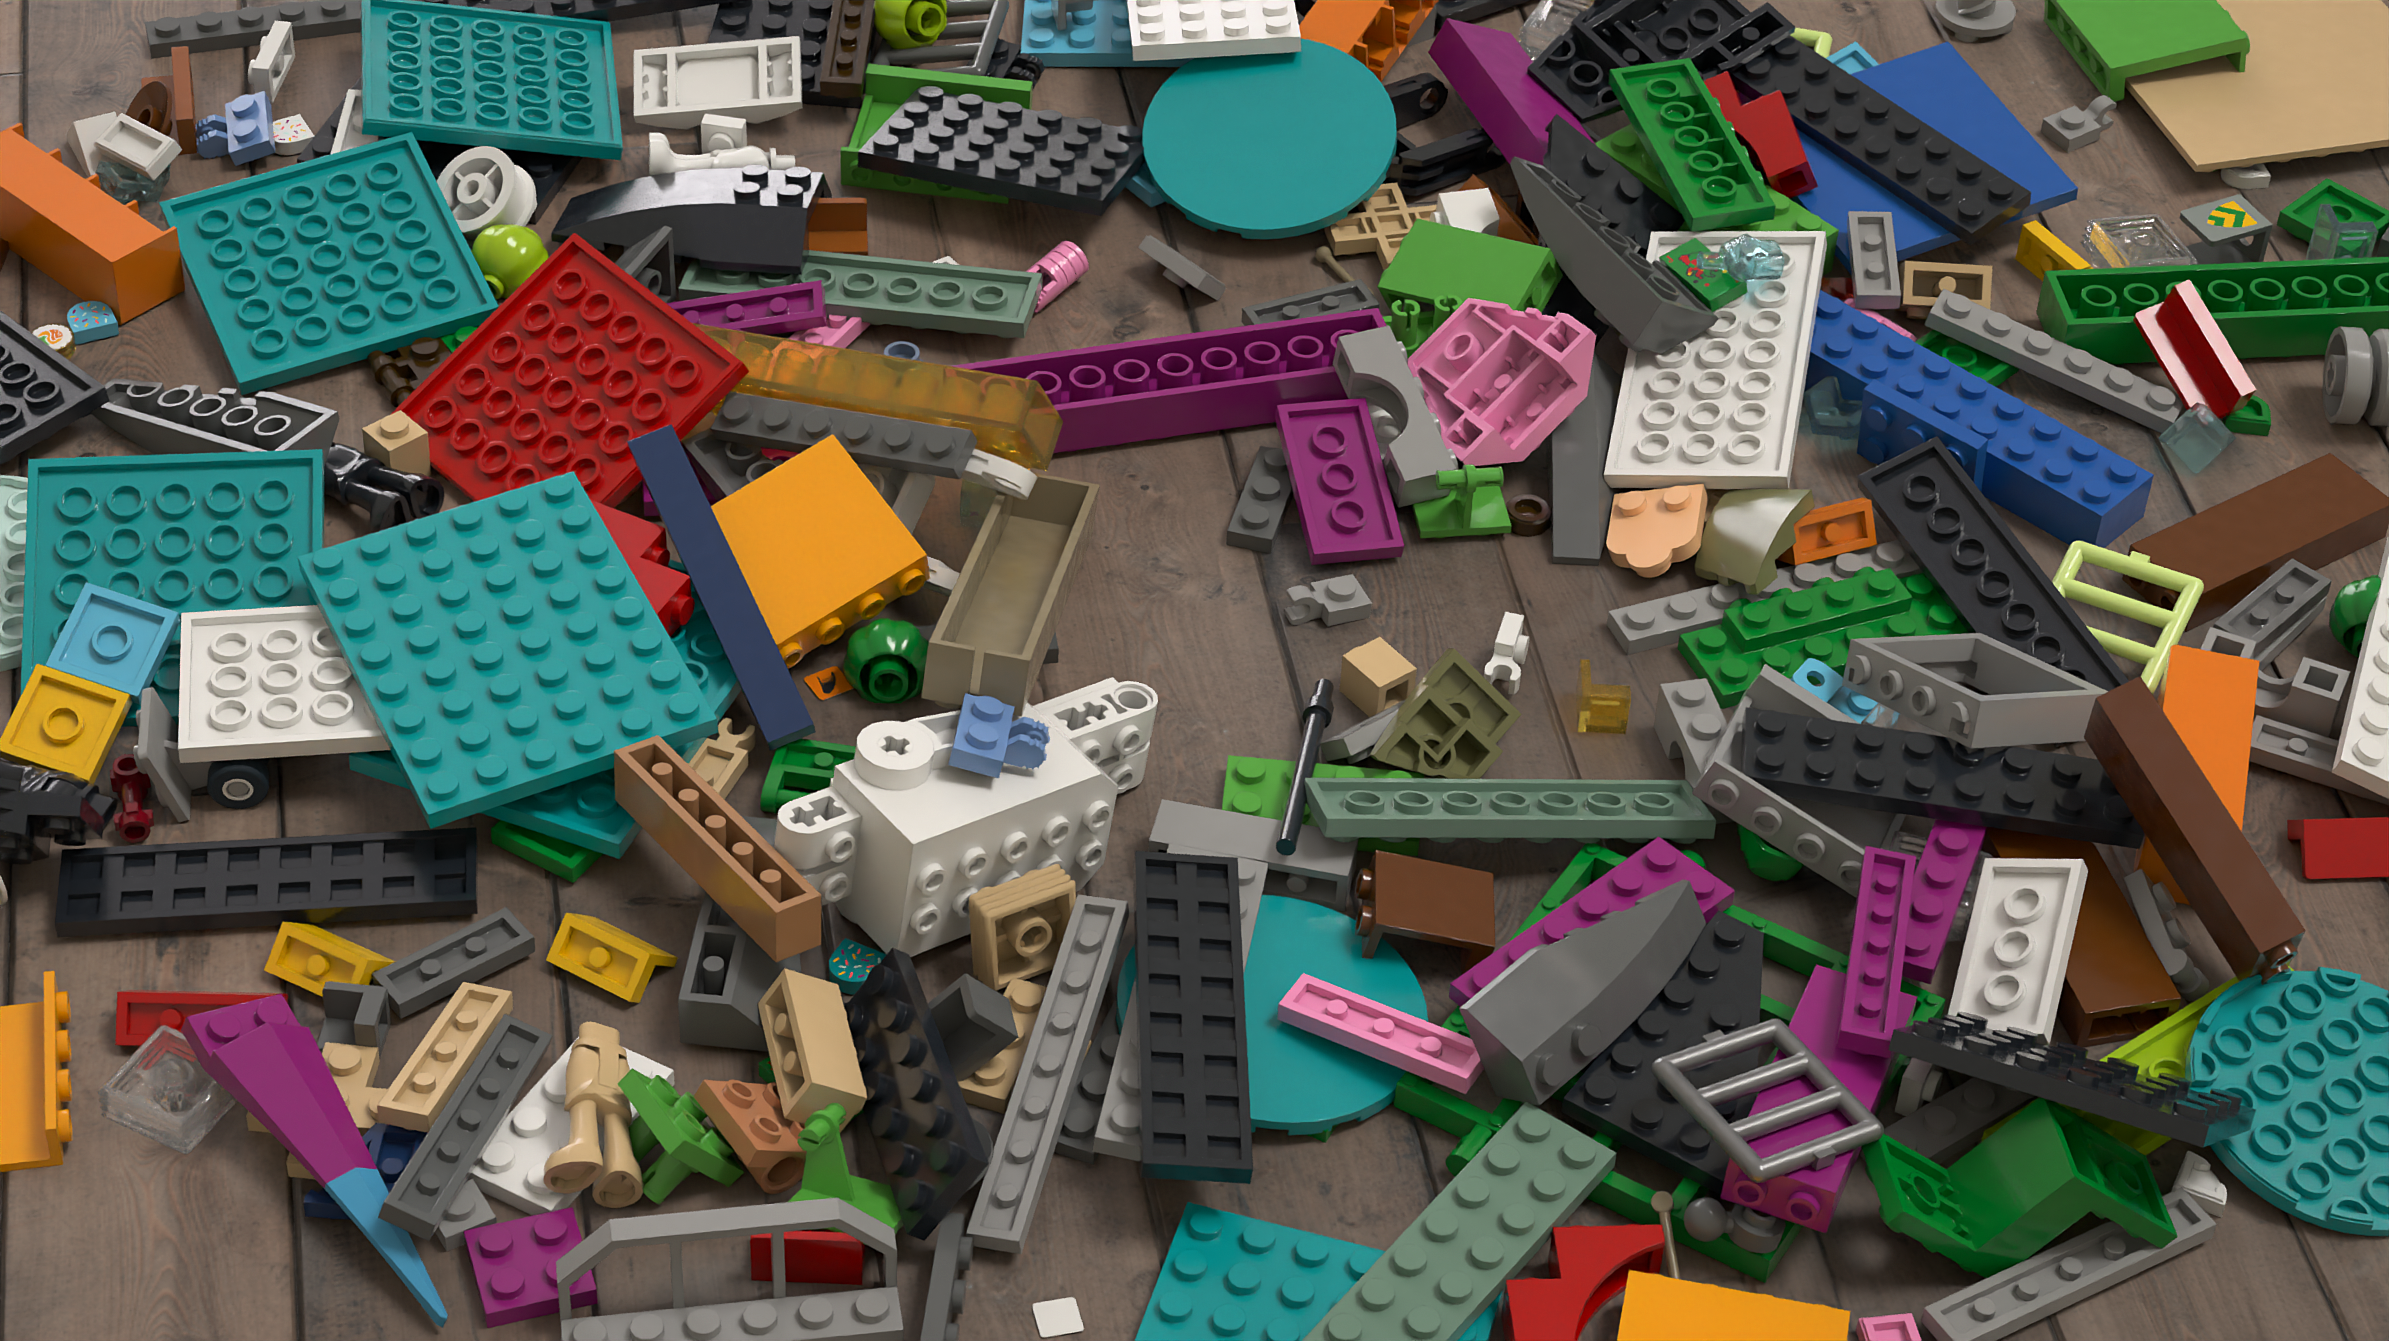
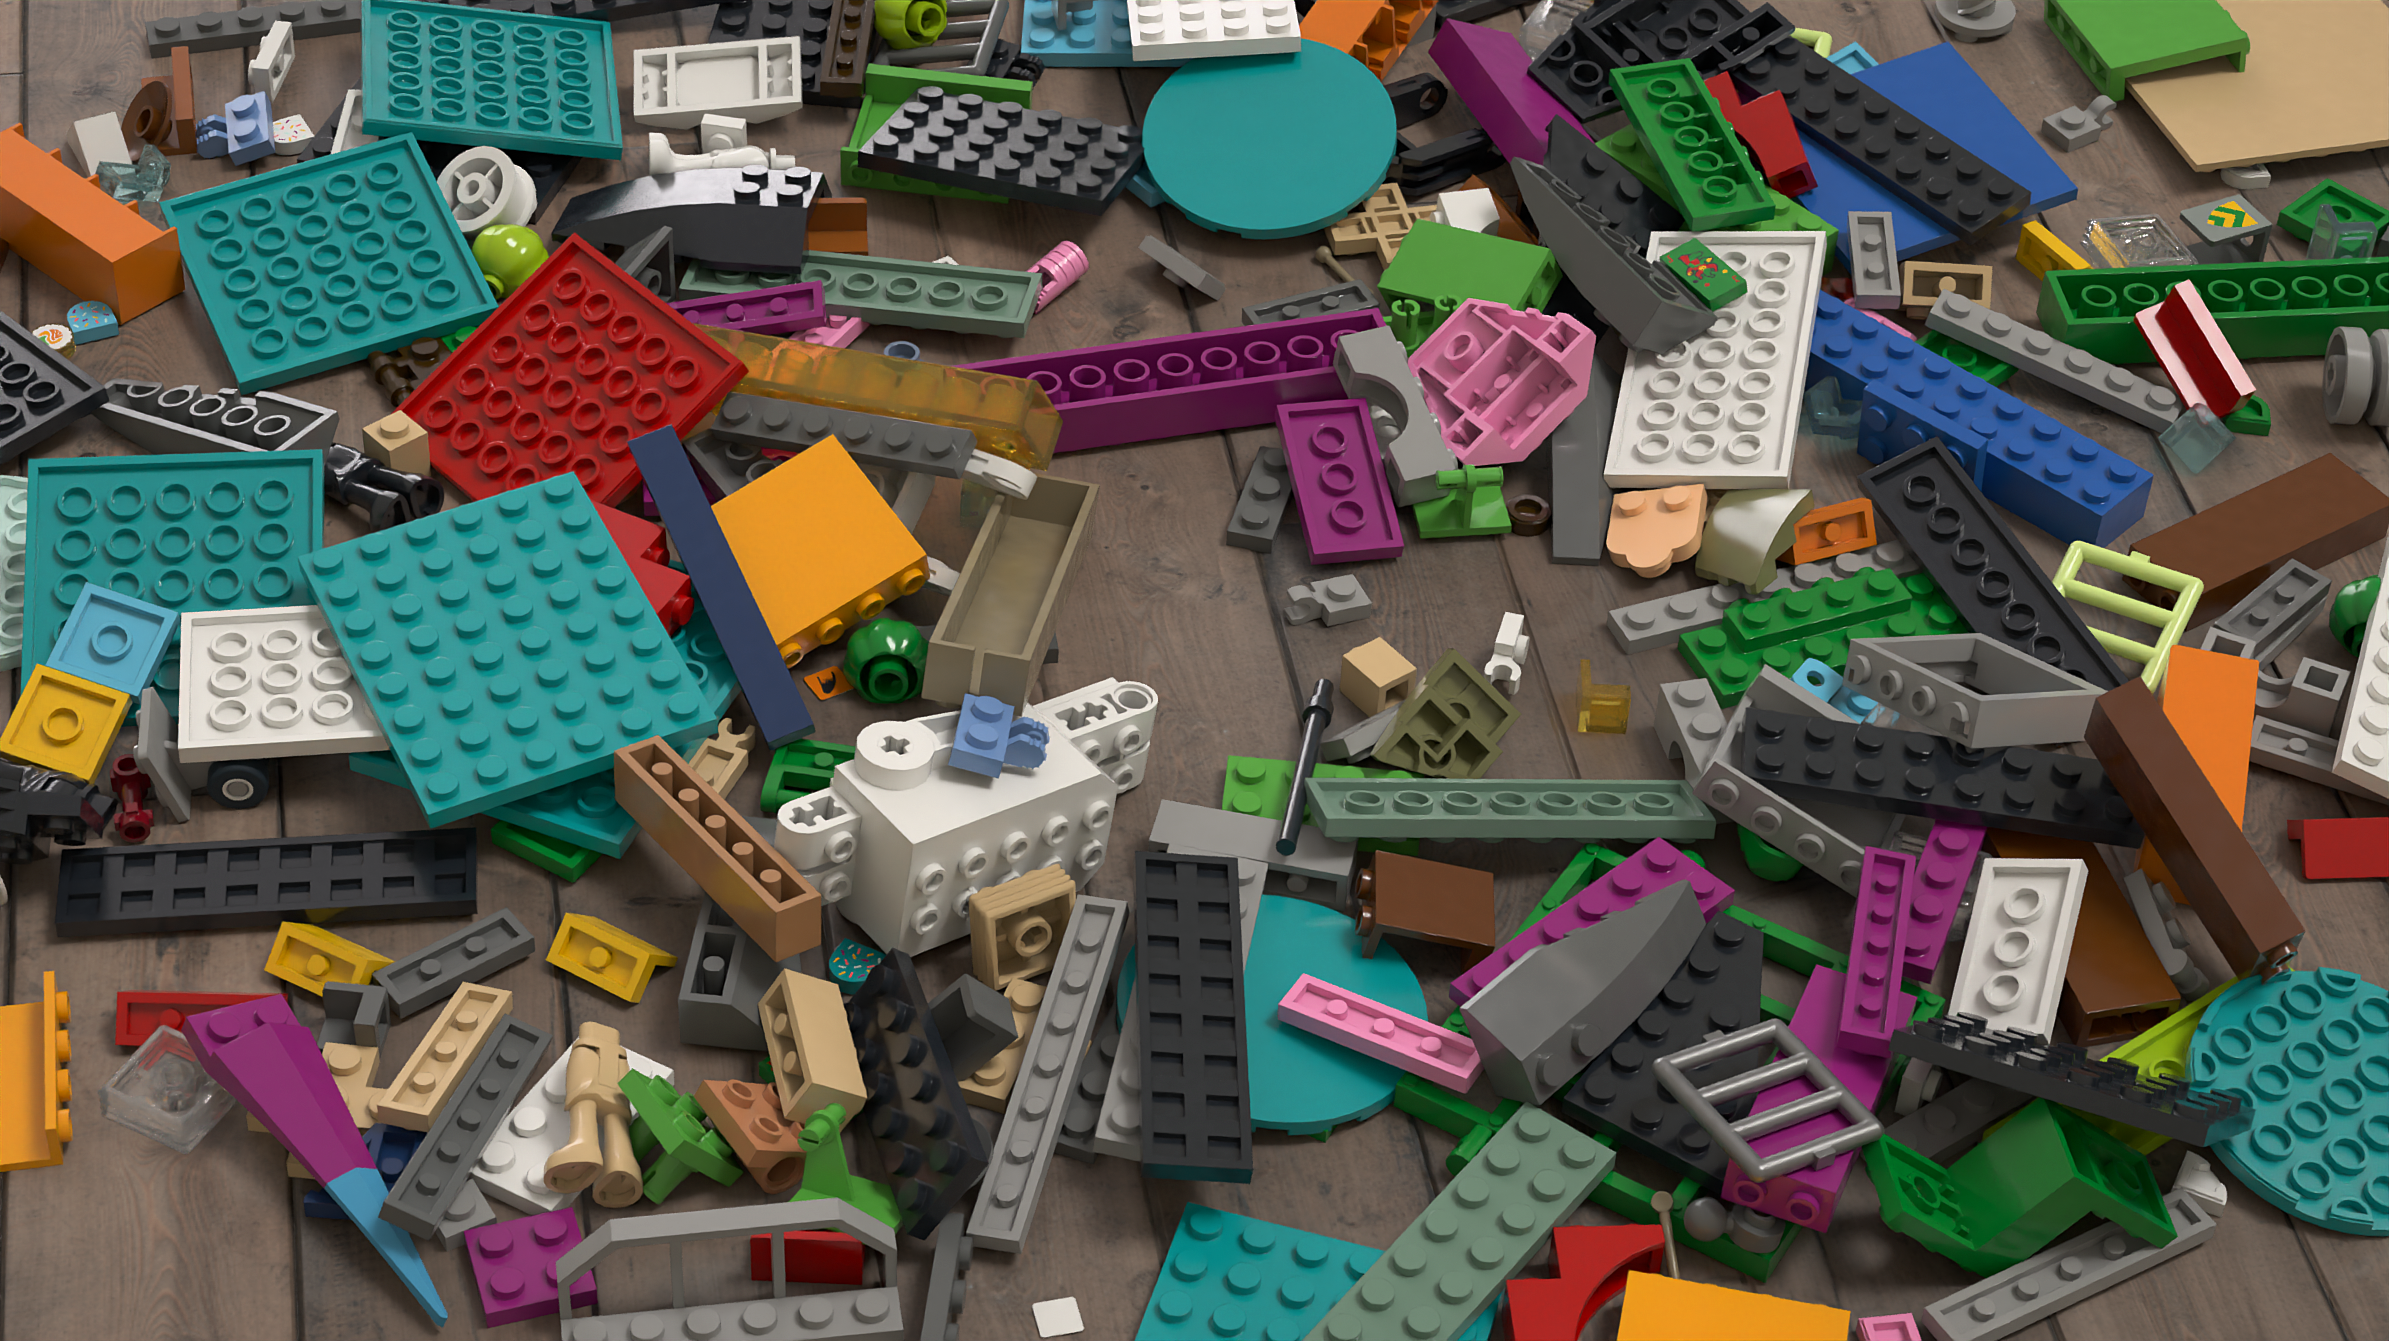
(137, 146): white tile -> none
(1745, 259): clear light blue piece -> none

